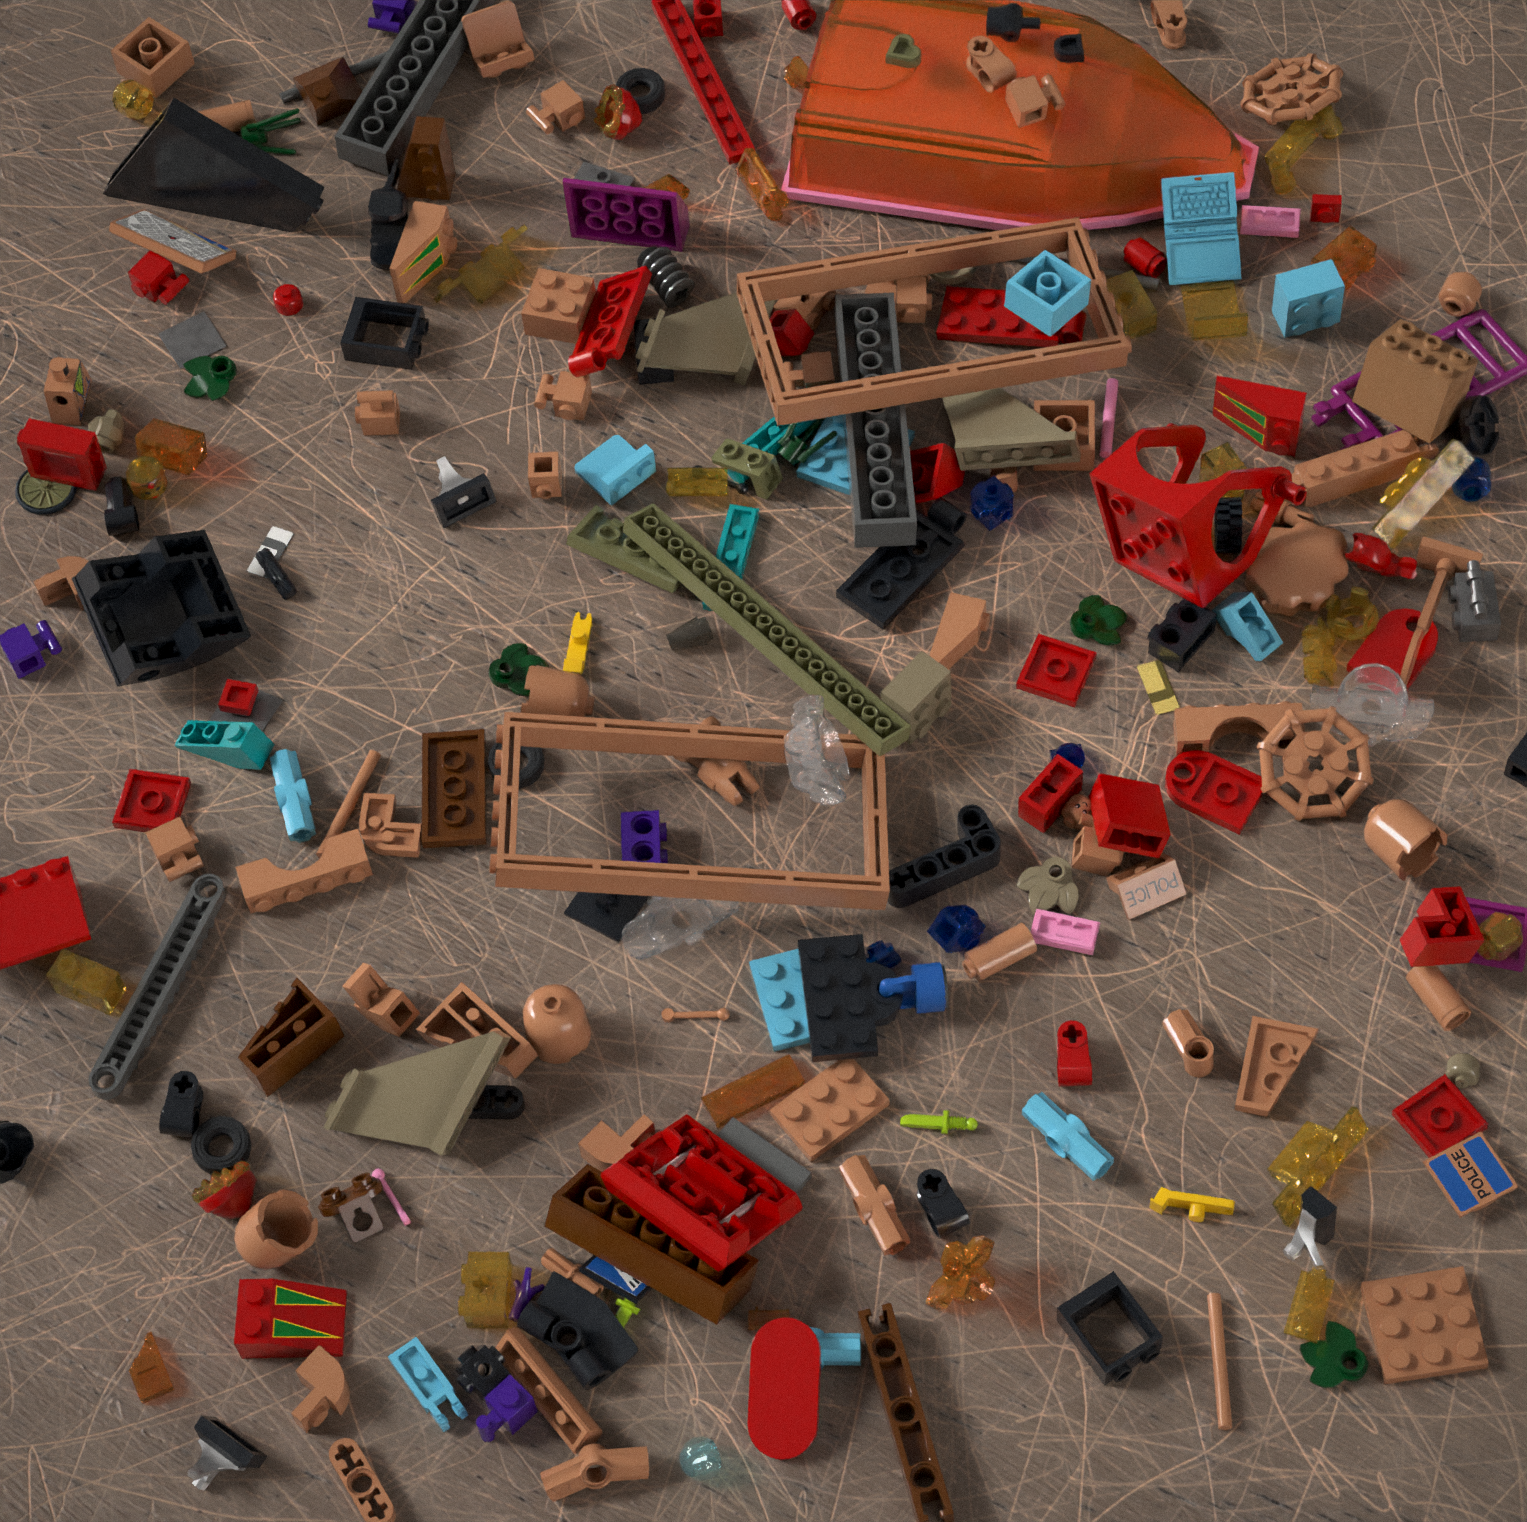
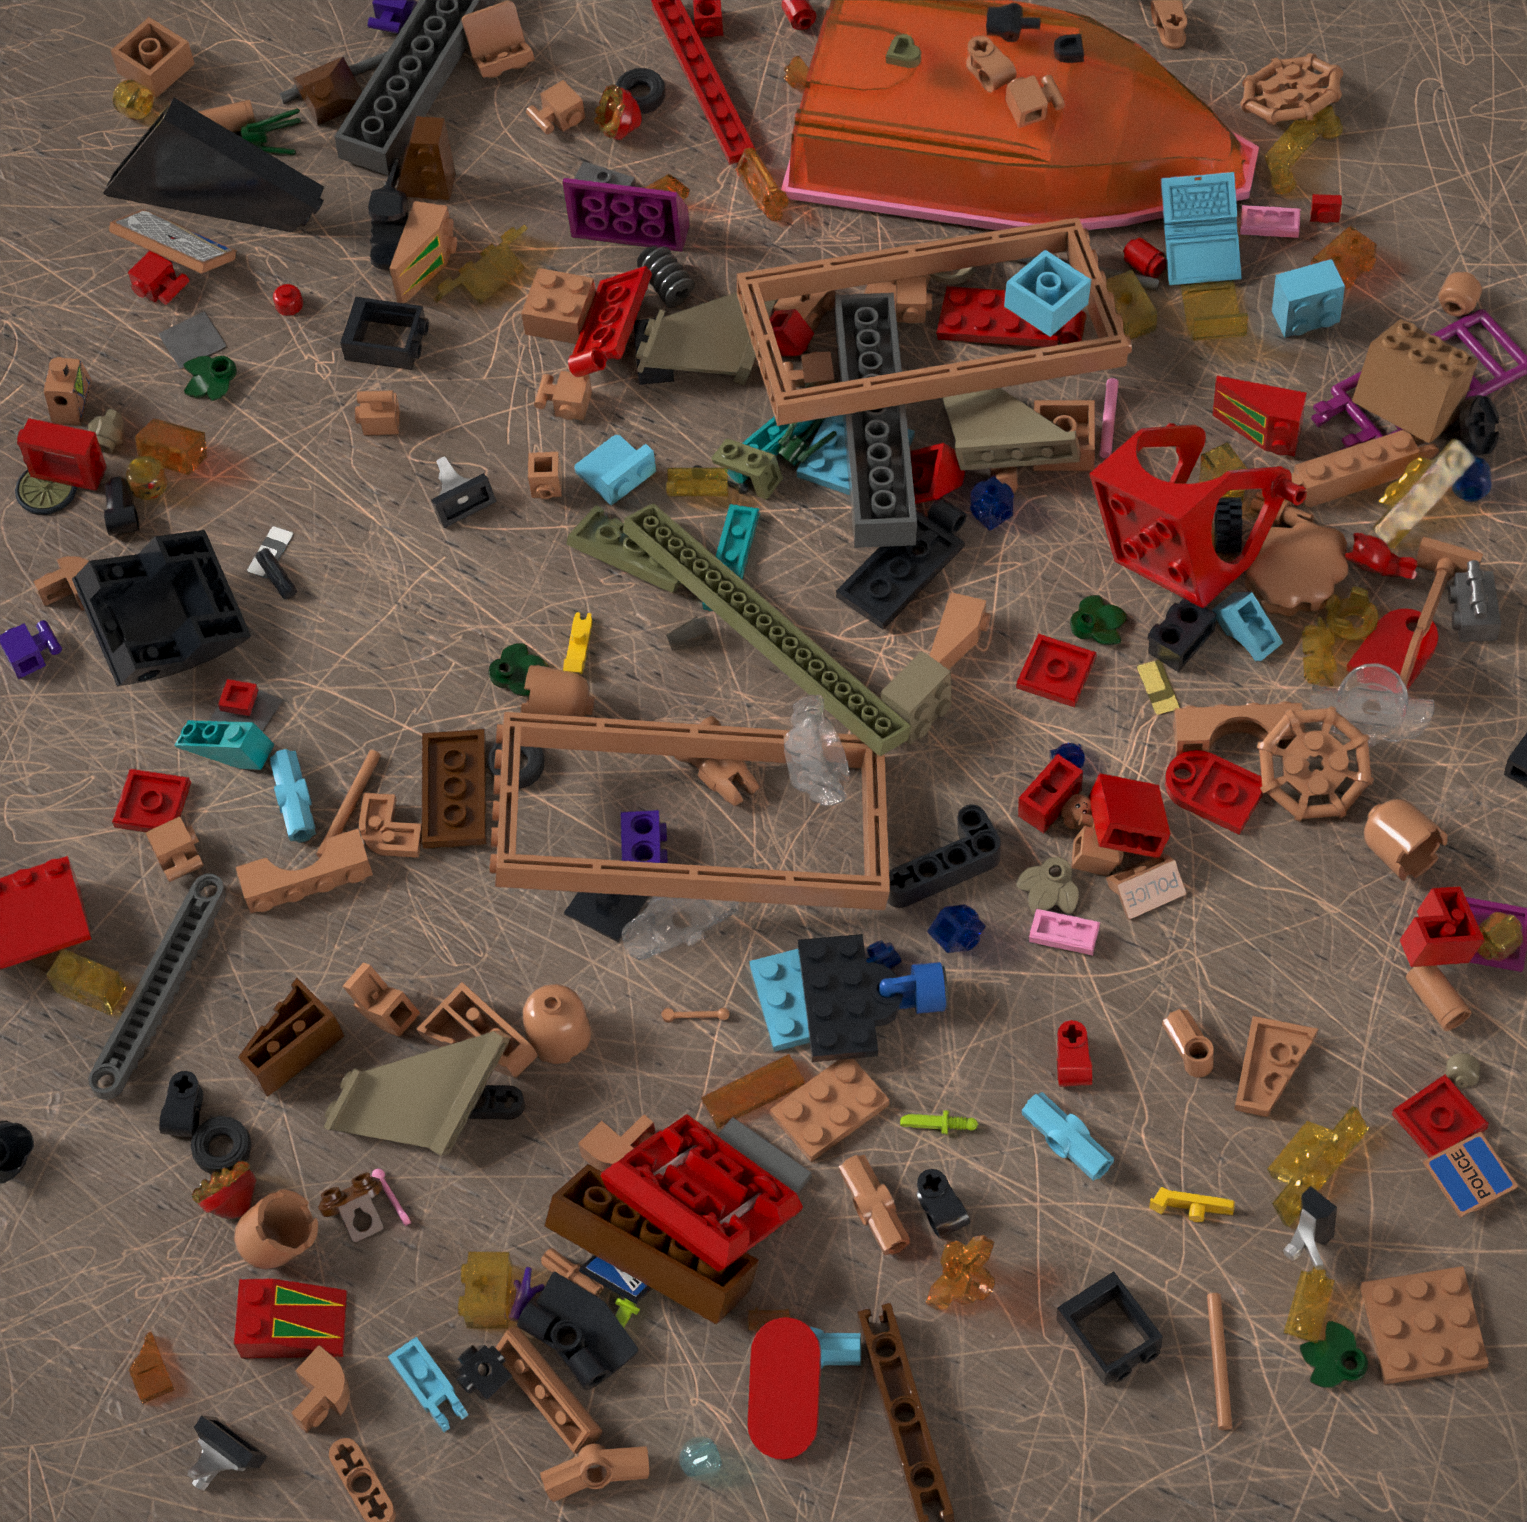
(508, 1406): dark purple brick -> none
(999, 952): nougat brick -> none

